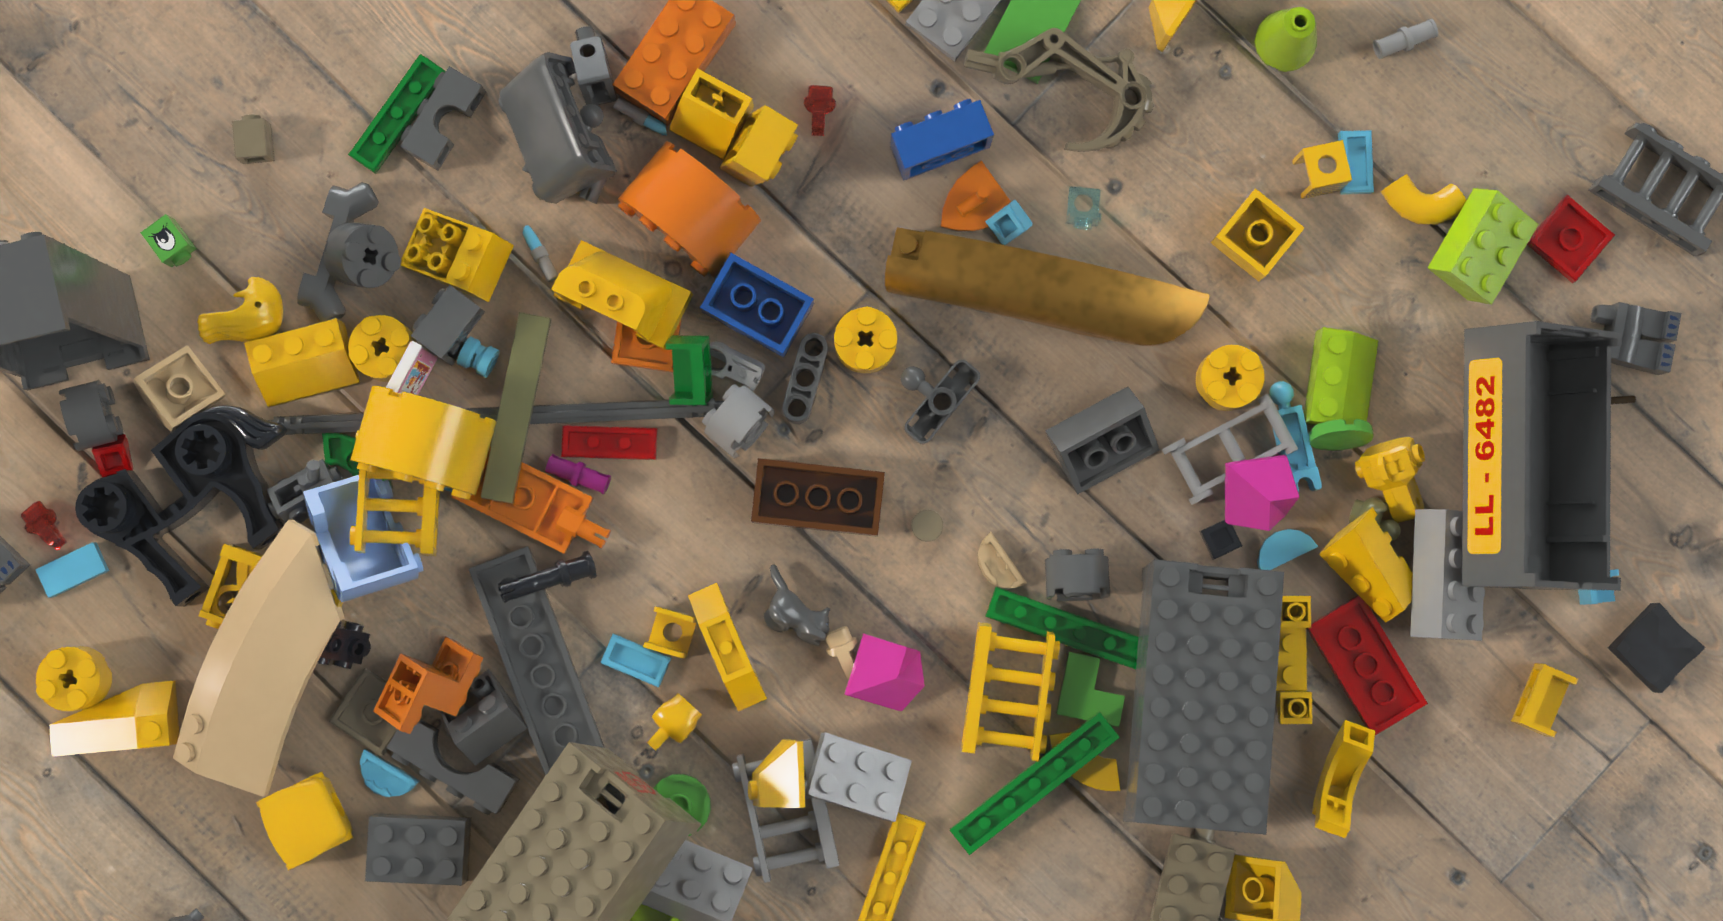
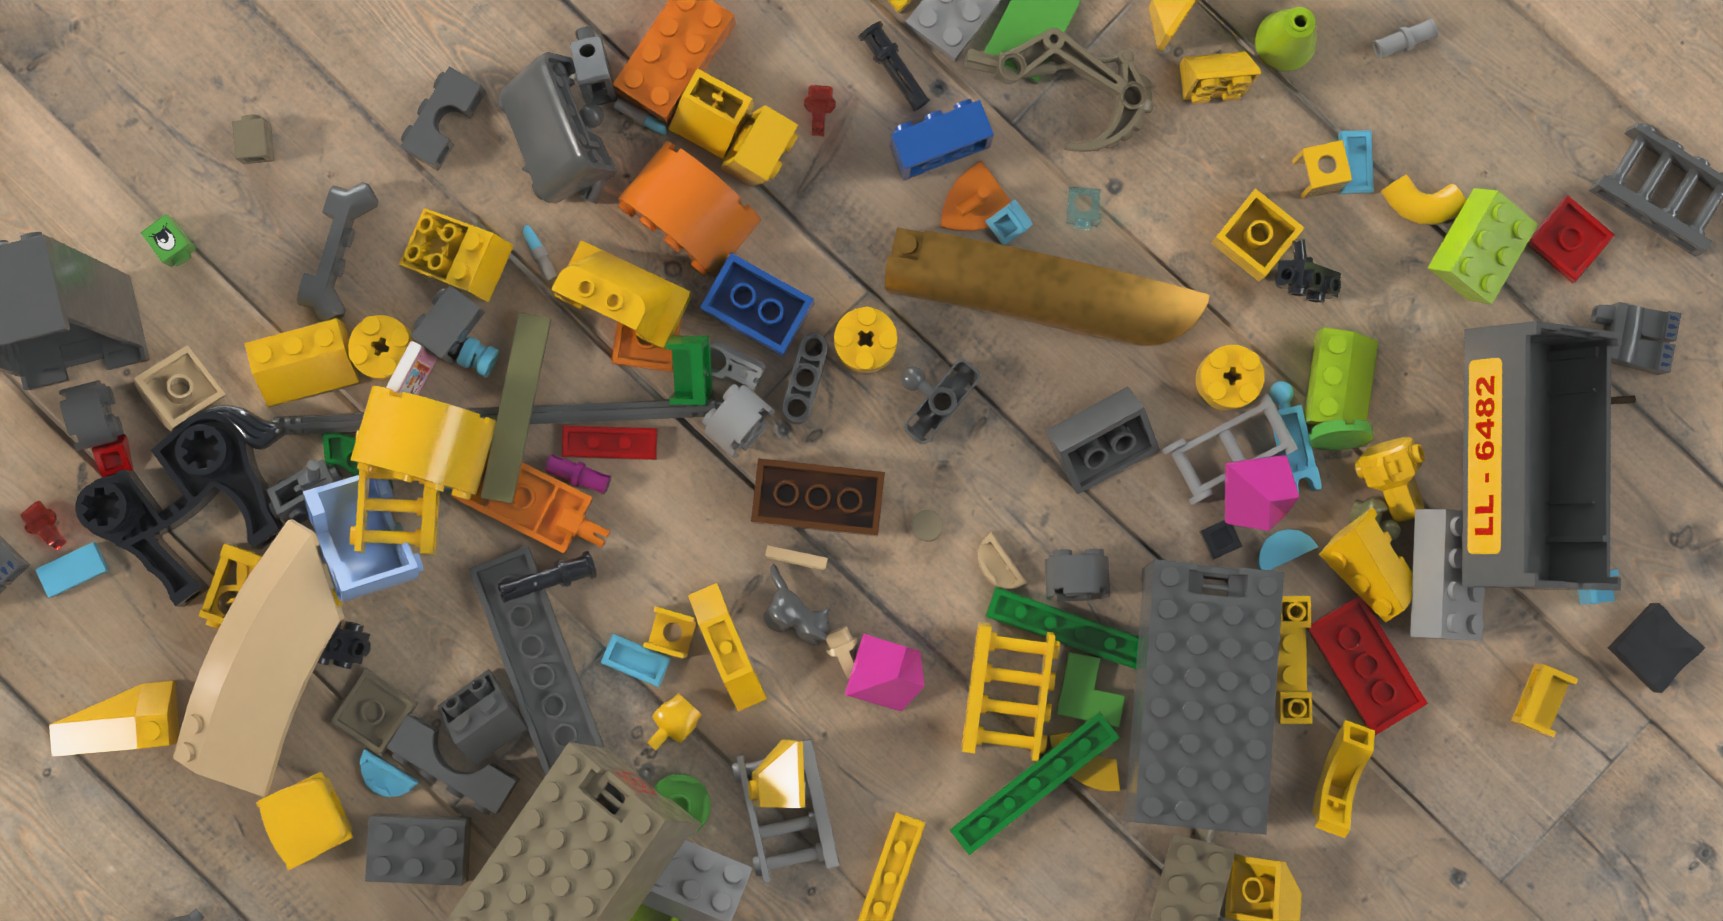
(55, 681): yellow brick -> none
(254, 319): yellow piece -> none
(361, 255): dark grey brick -> none
(396, 114): green tile -> none
(436, 685): orange bracket -> none
(796, 558): none -> tan tile
(858, 777): light grey plate -> none
(917, 97): none -> black pin
(1217, 76): none -> yellow slope
(1307, 278): none -> black brick

